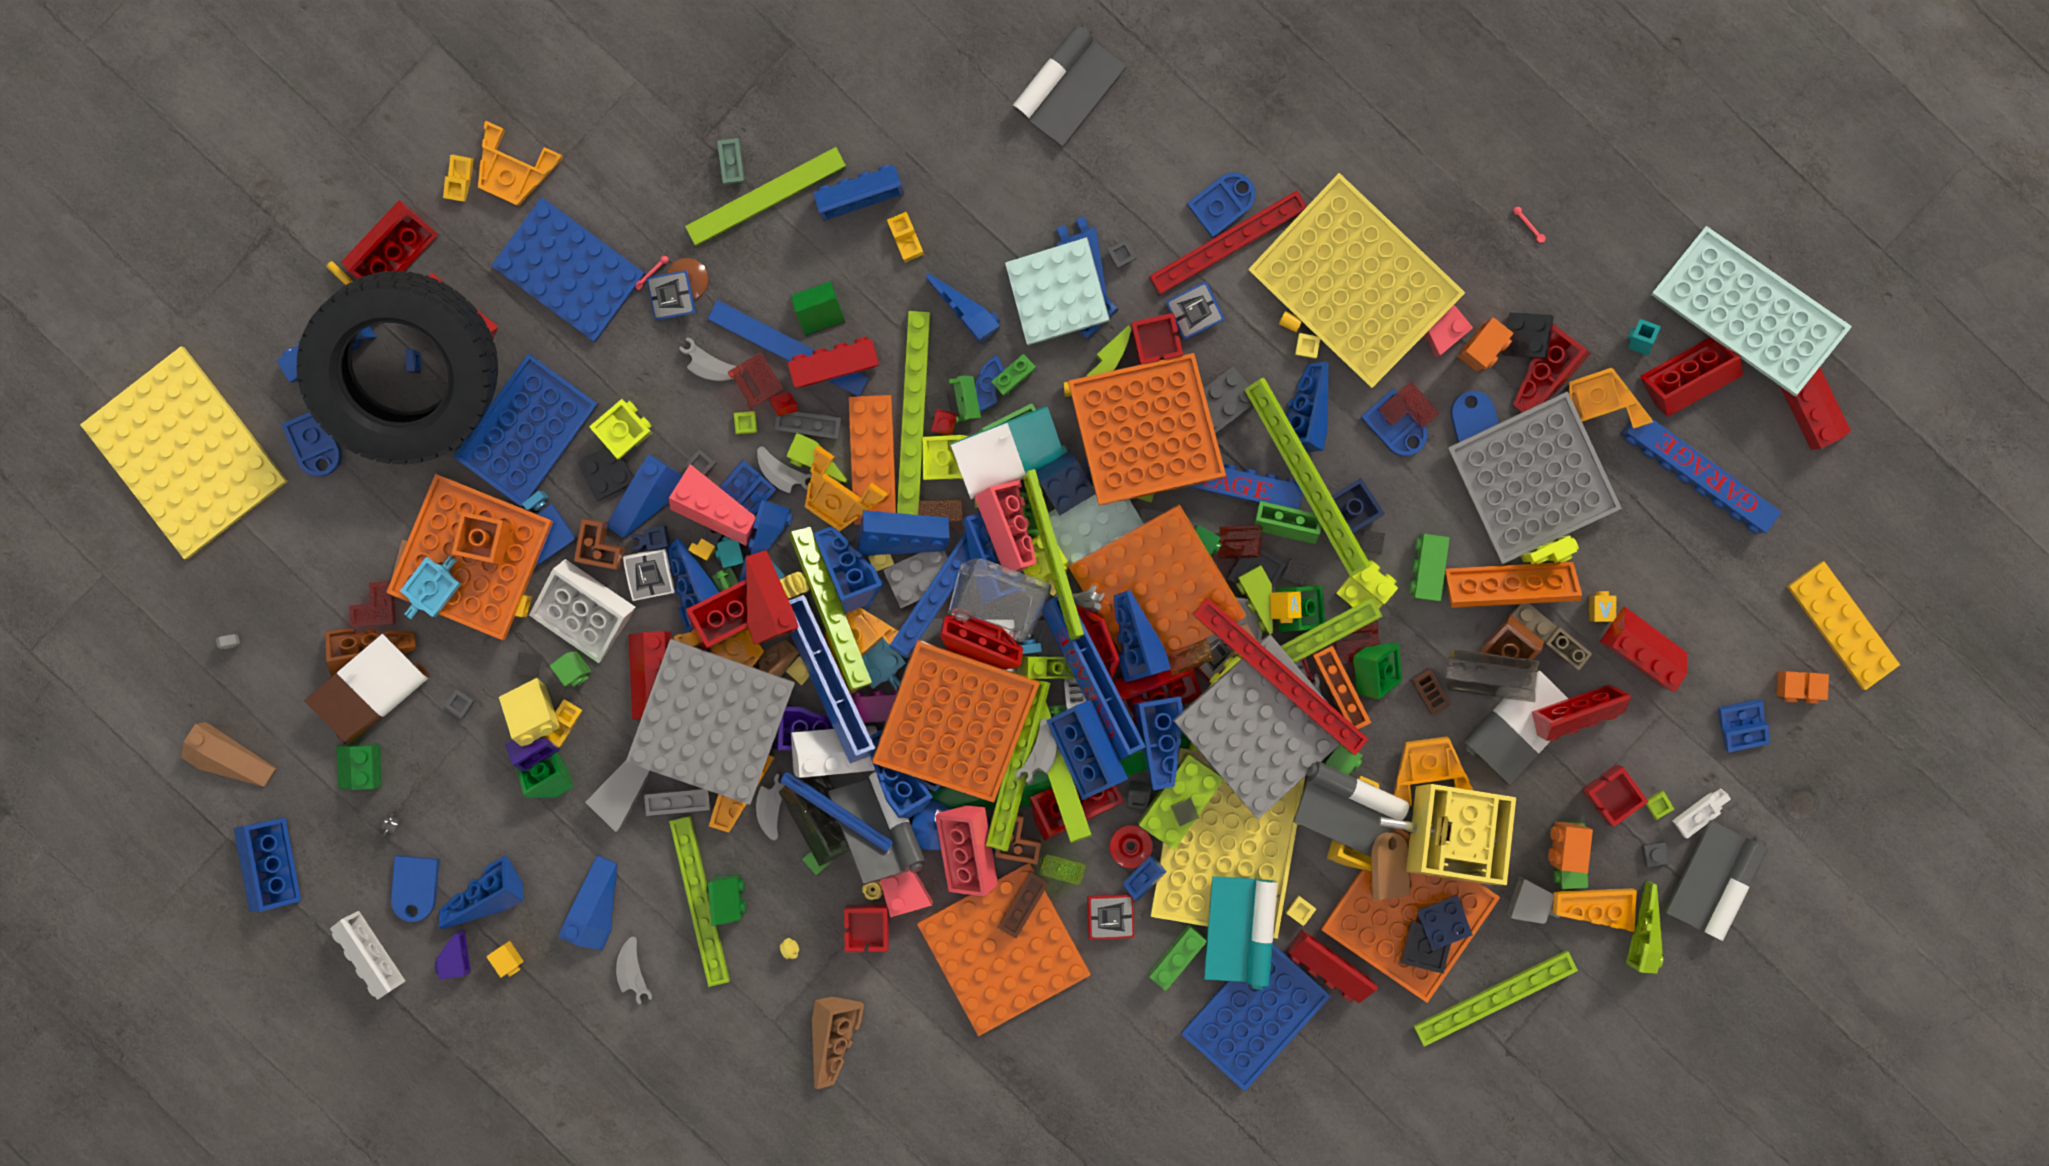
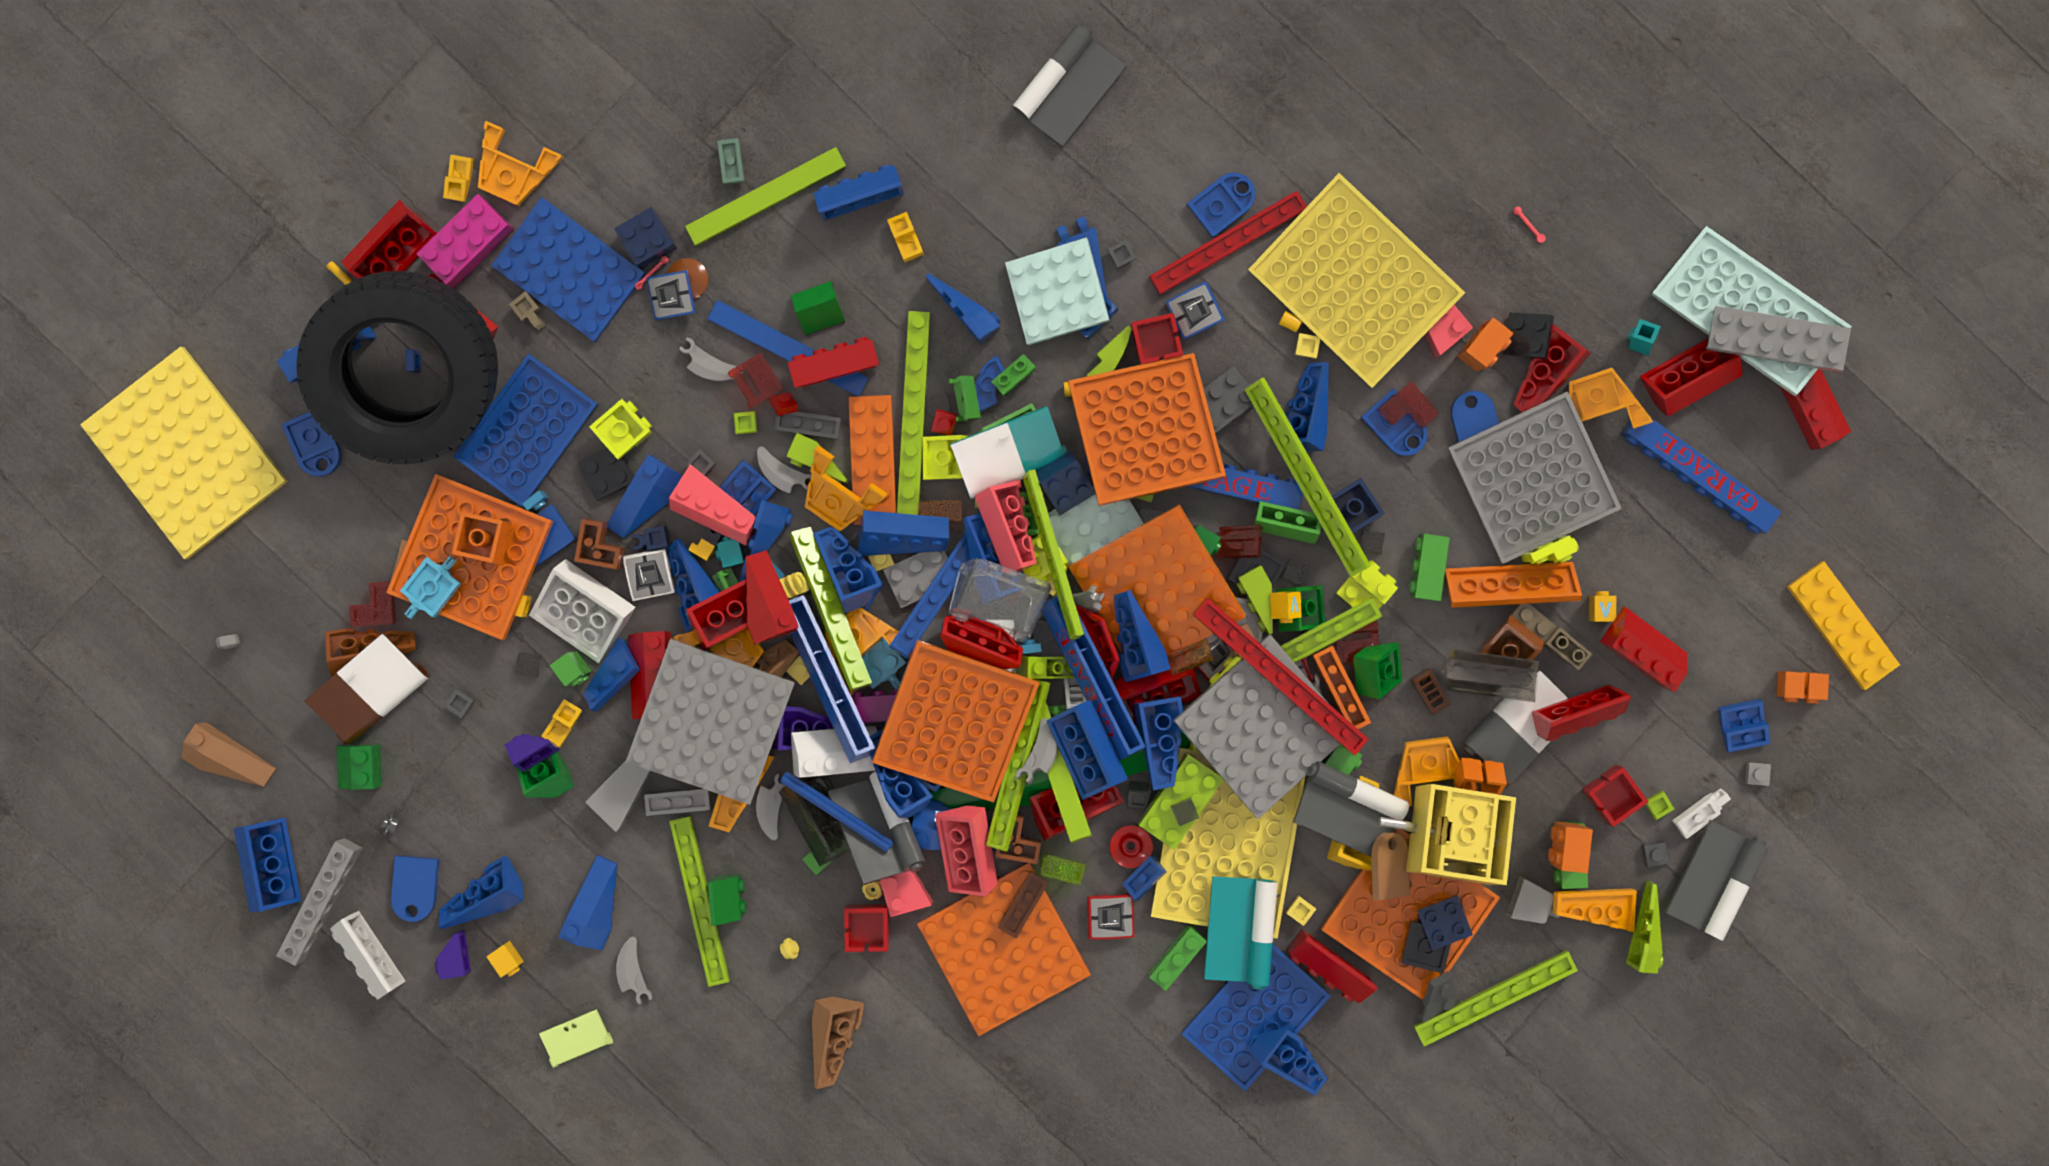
(319, 901): none -> light grey brick
(465, 241): none -> dark pink brick
(526, 309): none -> dark tan plate
(529, 712): light yellow brick -> none
(568, 1044): none -> yellowish green door
(611, 676): none -> blue wing
(645, 238): none -> dark blue brick
(1288, 1057): none -> blue wedge
(1439, 997): none -> dark grey wing
(1488, 774): none -> orange piece
(1757, 773): none -> light grey plate
(1778, 339): none -> light grey plate

